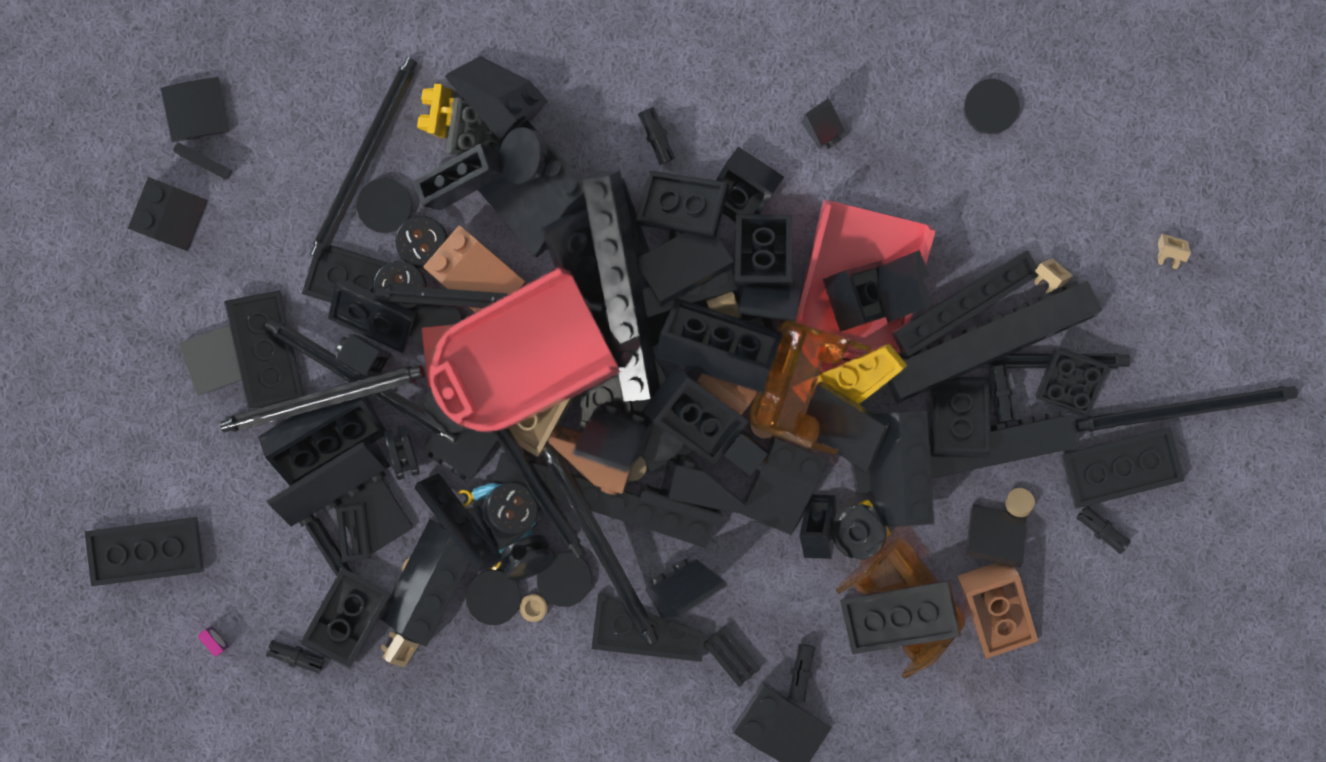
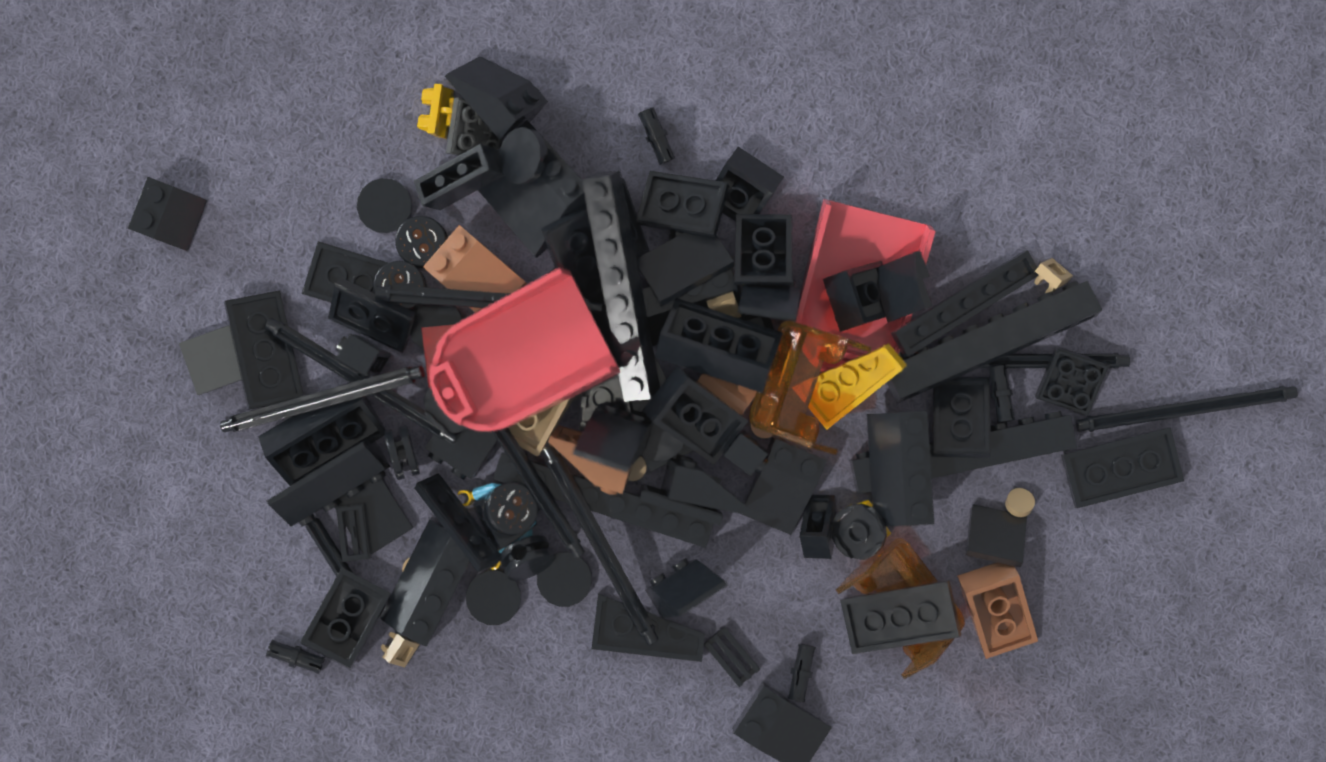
(144, 551): black plate -> none
(194, 109): black slope -> none
(202, 160): black tile -> none
(213, 641): dark pink tile -> none
(363, 158): black piece -> none
(533, 607): tan tile -> none
(823, 125): black slope -> none
(847, 426): black tile -> none
(991, 106): black tile -> none
(1103, 529): black pin -> none
(1173, 248): tan tile -> none

